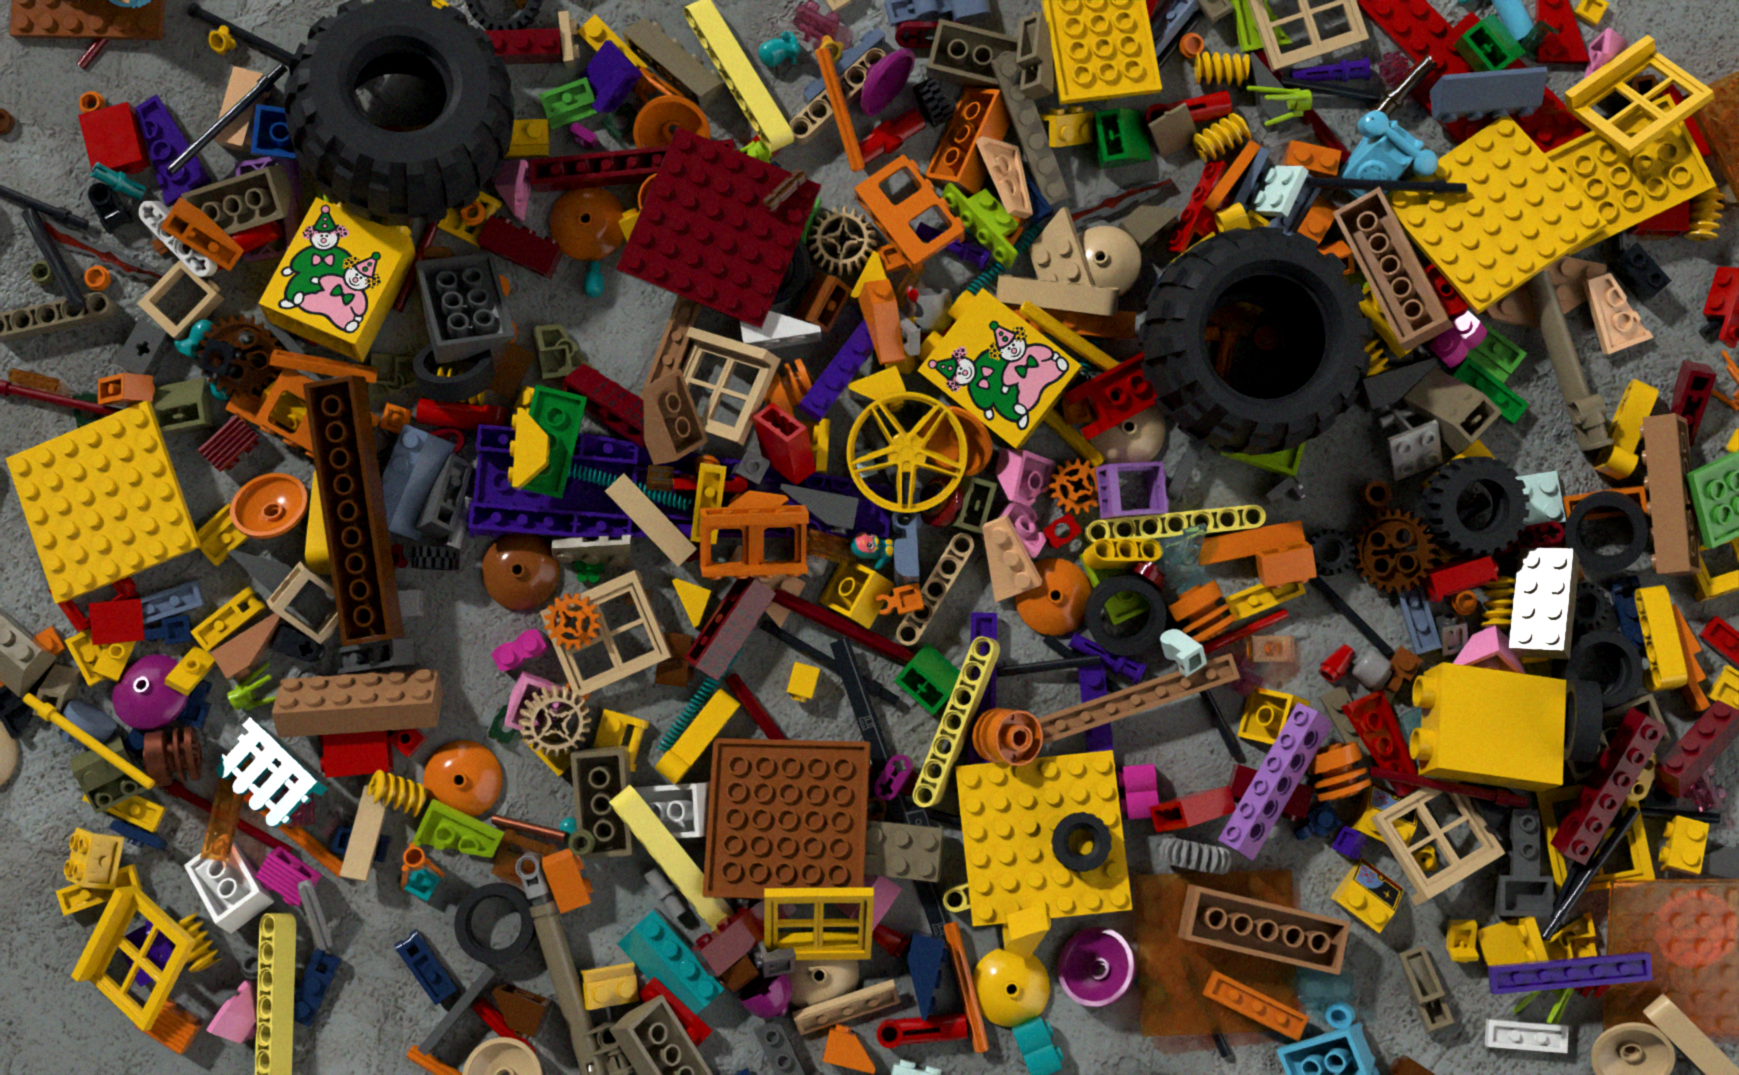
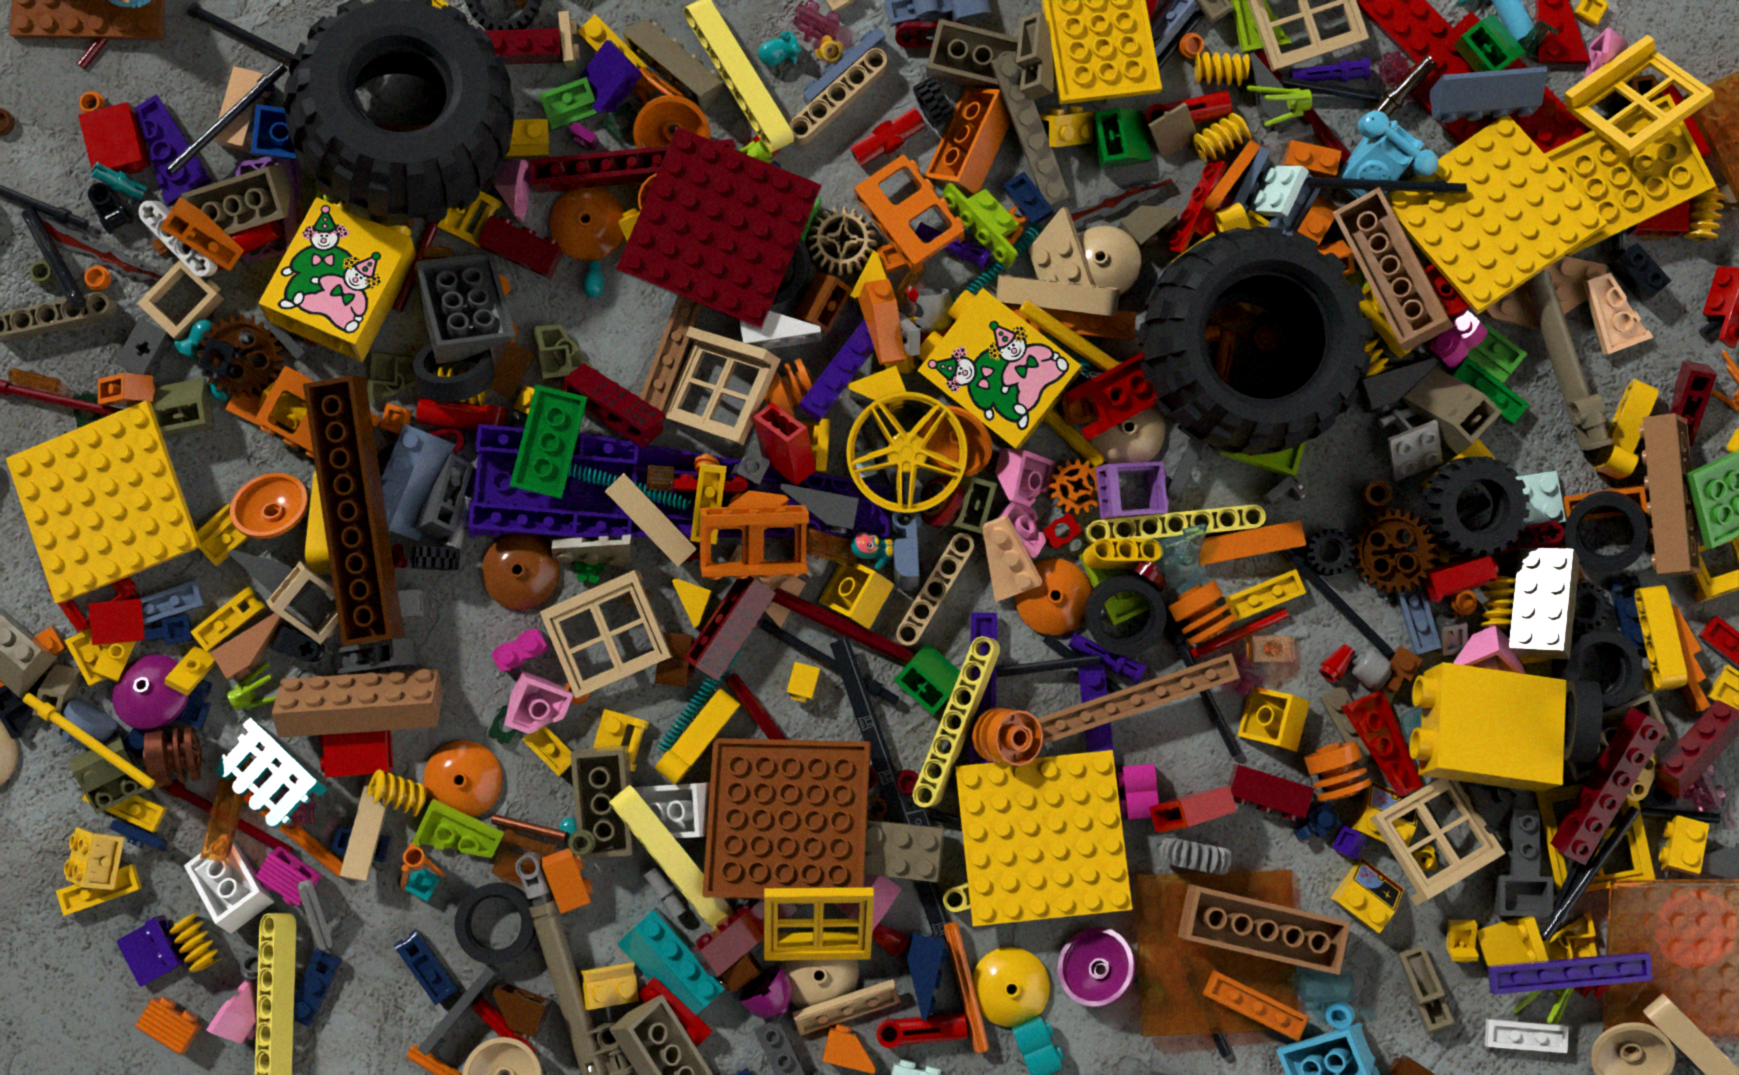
(110, 935): yellow window -> none
(218, 44): yellow plate -> none
(229, 443): dark red brick -> none
(322, 365): orange tile -> none
(417, 739): red plate -> none
(464, 214): orange plate -> none
(528, 449): yellow slope -> none
(563, 714): tan gear -> none
(567, 612): orange gear -> none
(671, 419): medium nougat slope -> none
(776, 962): flat silver bracket -> none
(785, 189): reddish brown axle -> none
(840, 110): orange axle -> none
(886, 81): magenta dish -> none
(888, 773): magenta beam -> none
(905, 599): orange plate -> none
(1007, 173): light nougat wing -> none
(1025, 930): yellow slope -> none
(1095, 827): black tyre -> none
(1183, 650): light aqua leg -> none
(1275, 781): medium lavender brick -> none
(1285, 564): orange brick -> none
(1498, 796): dark red bar -> none

